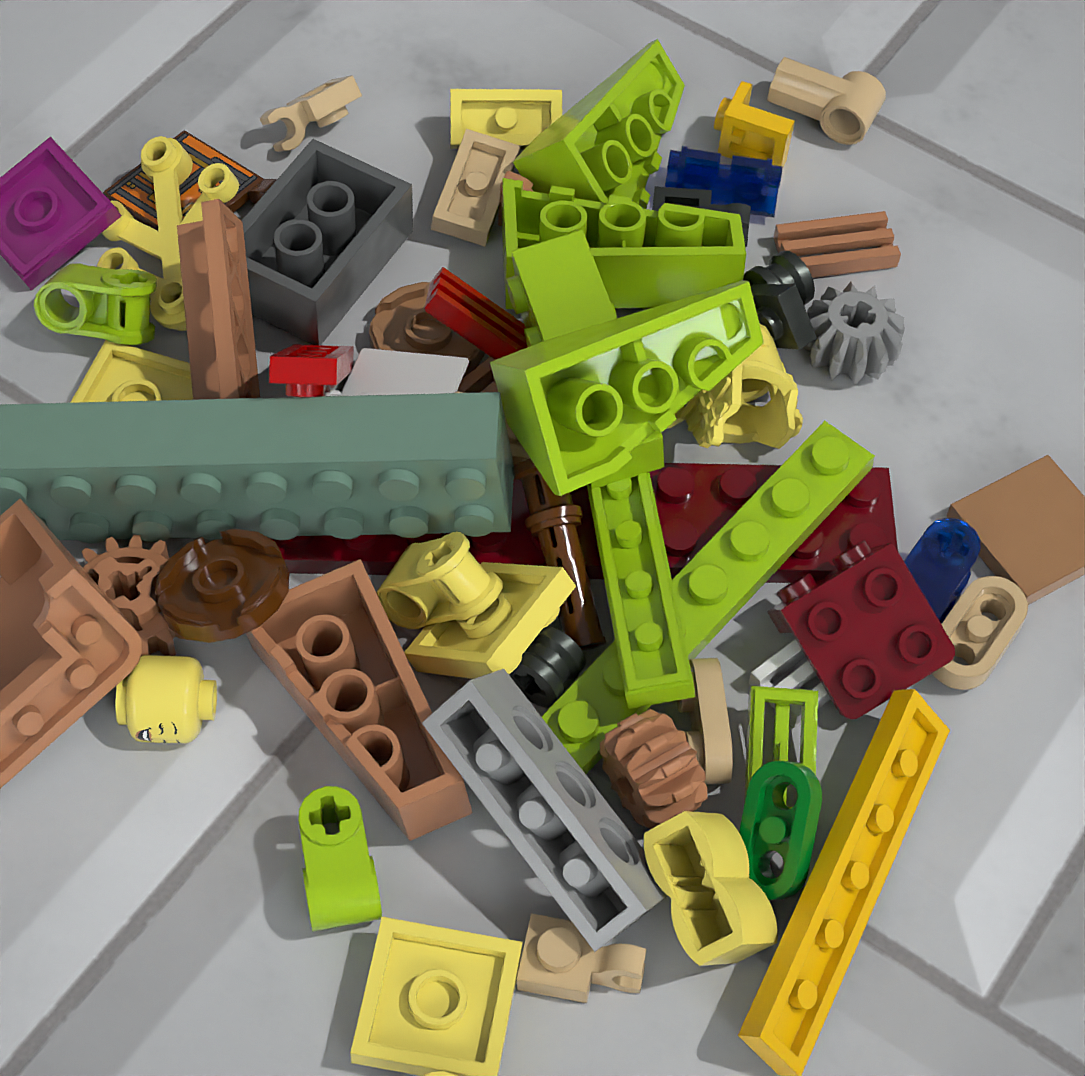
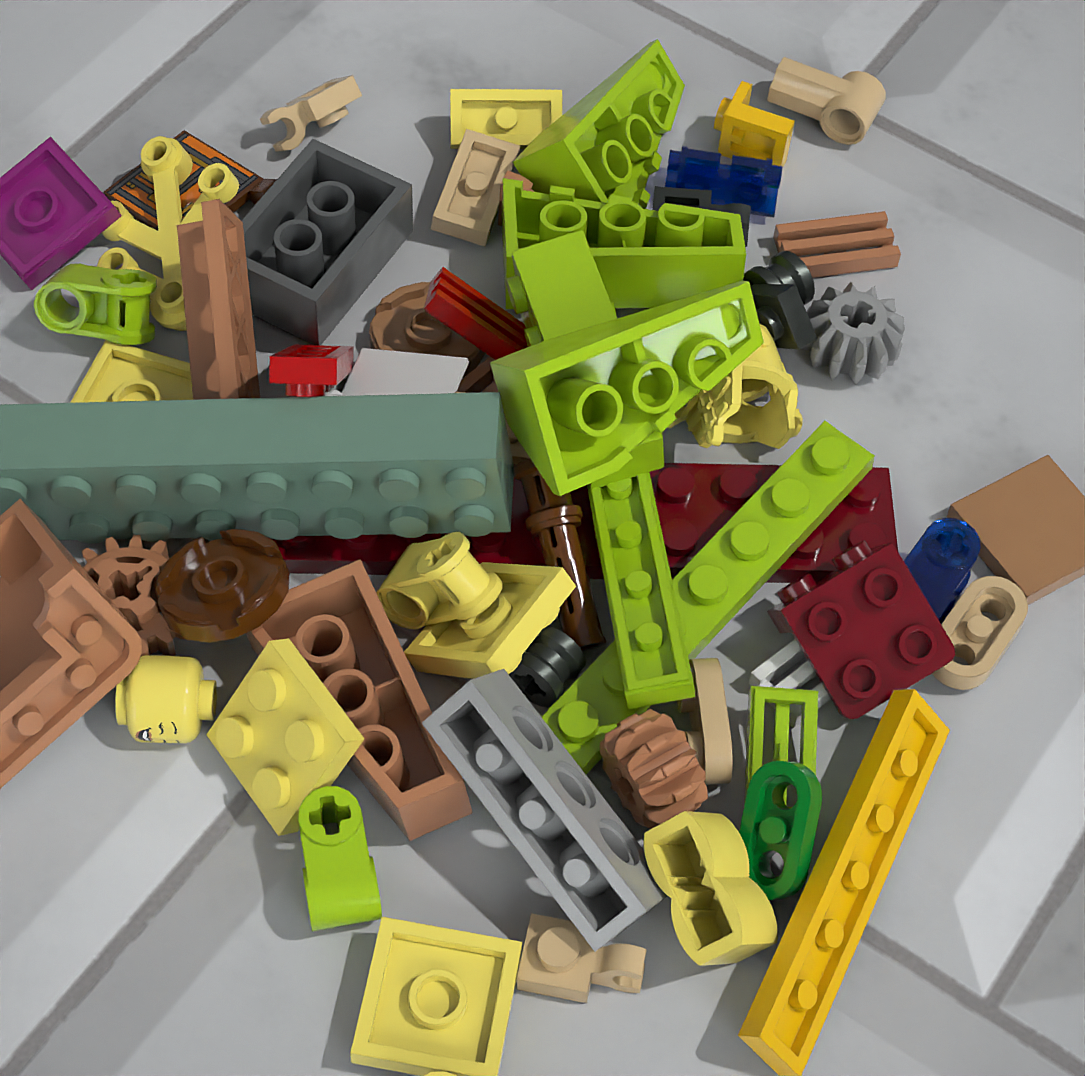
(283, 734): none -> light yellow plate

